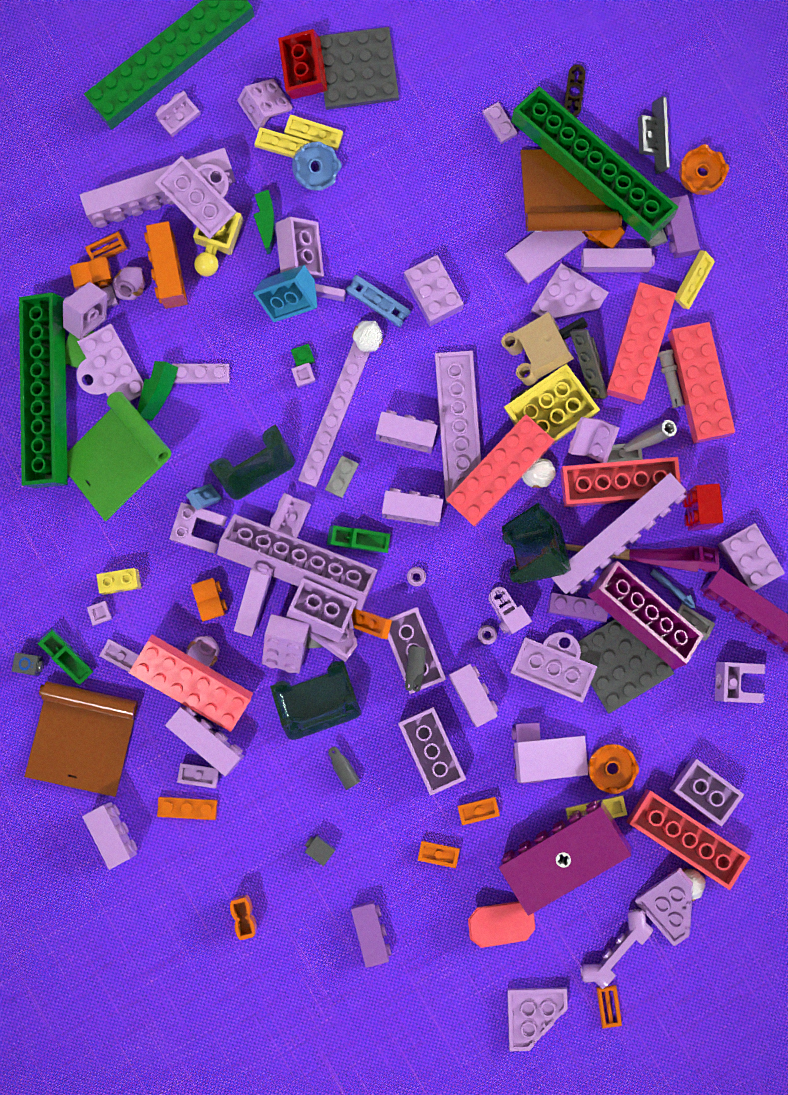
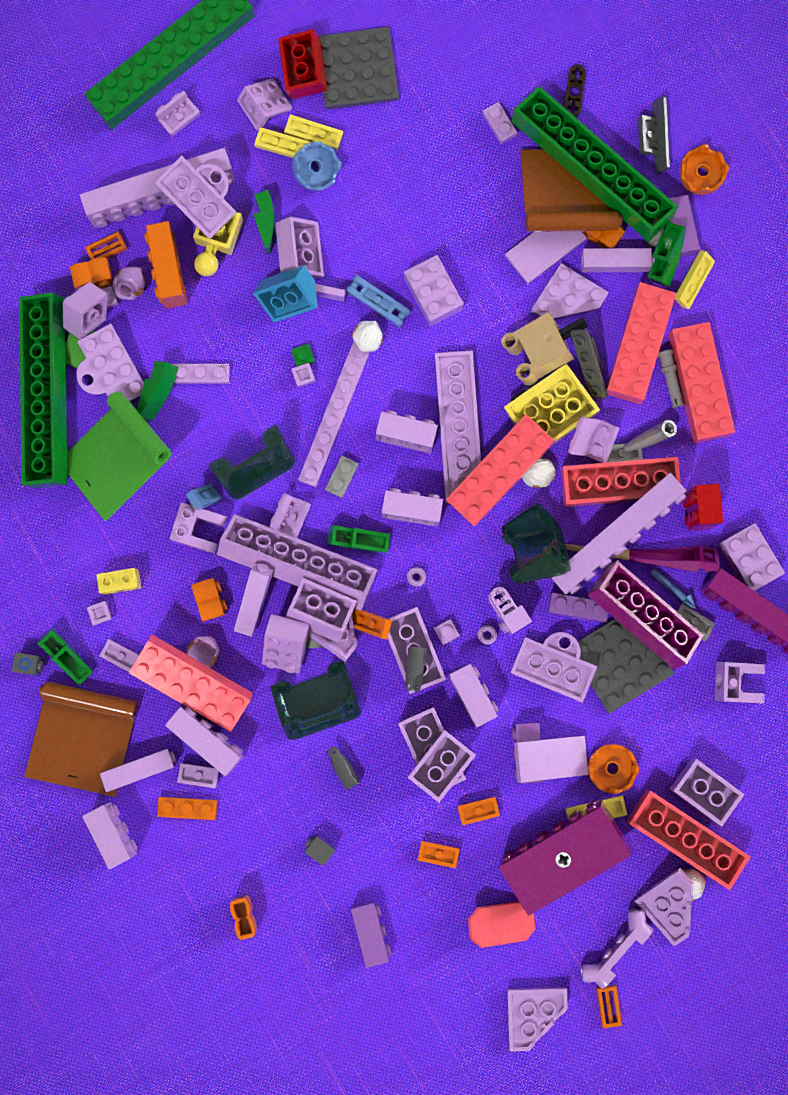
(137, 770): none -> lavender brick
(441, 766): none -> lavender brick
(446, 632): none -> lavender plate
(667, 254): none -> green slope

